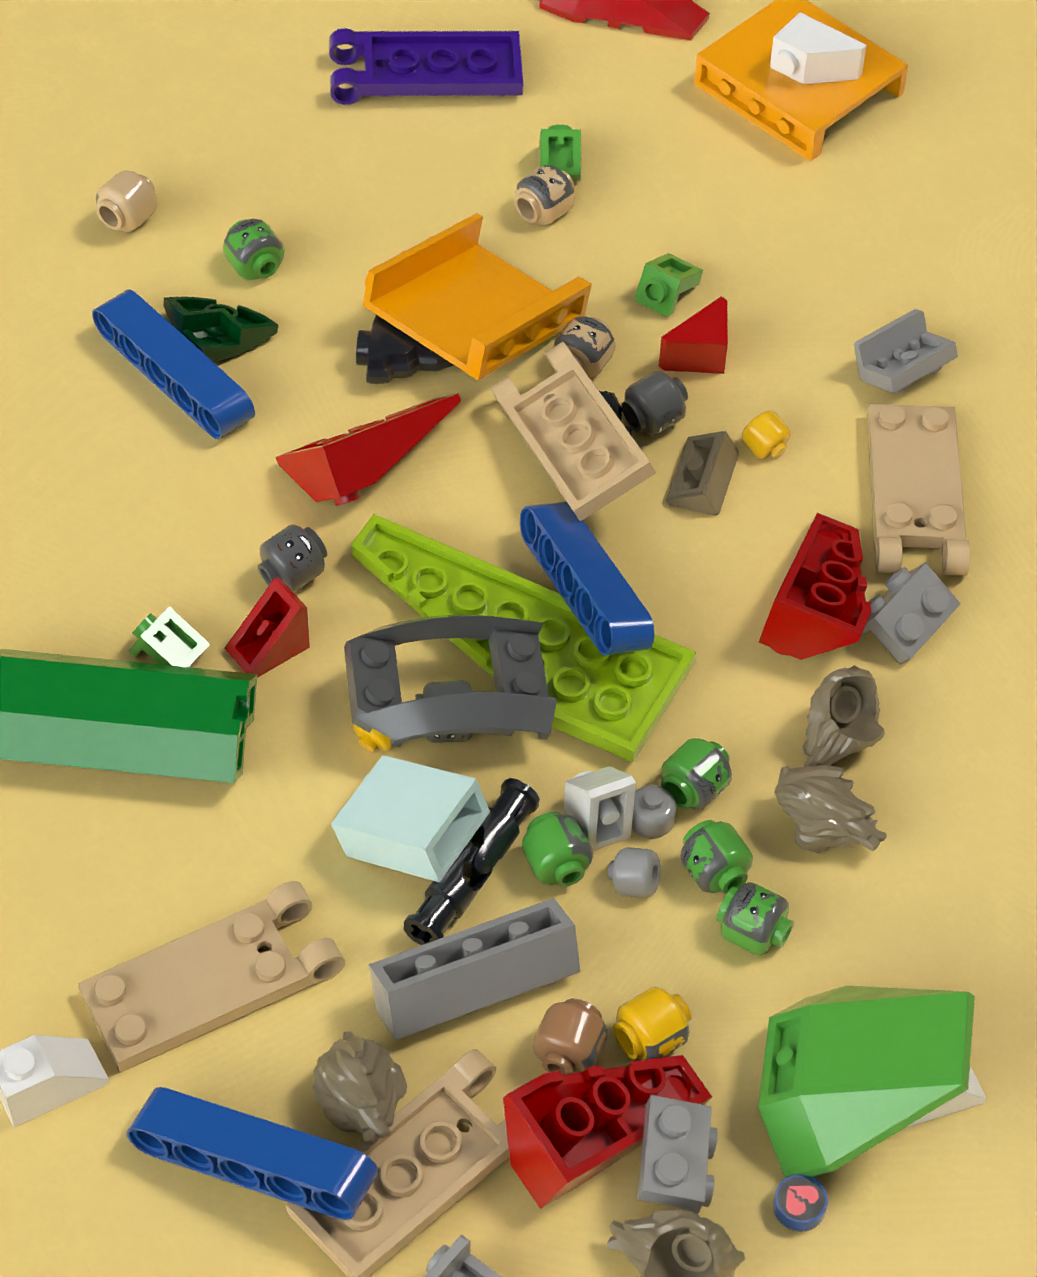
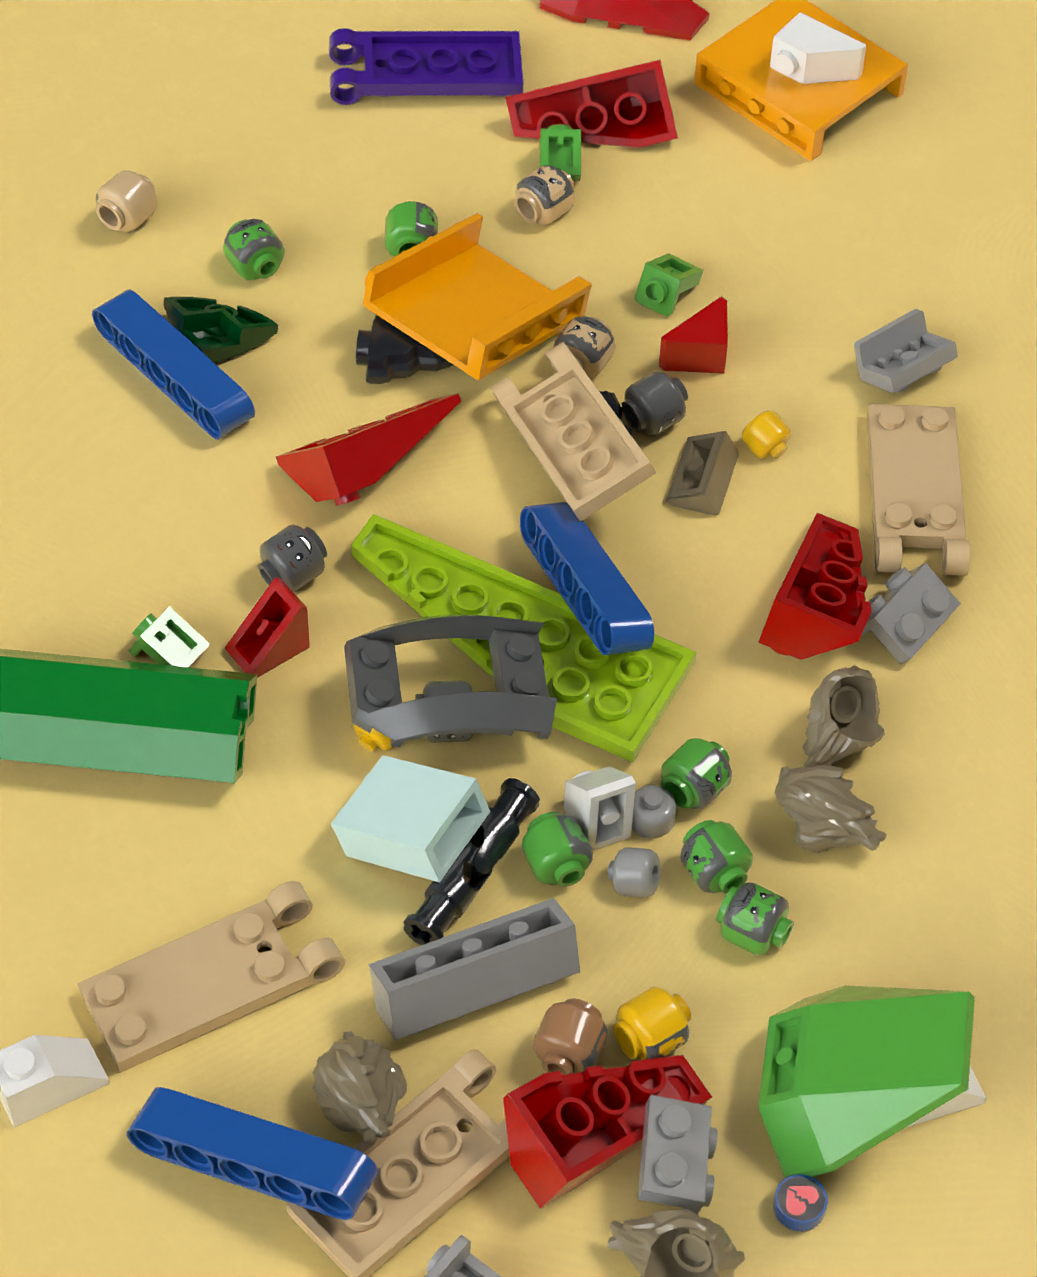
(408, 226): none -> bright green head
(610, 108): none -> red wedge

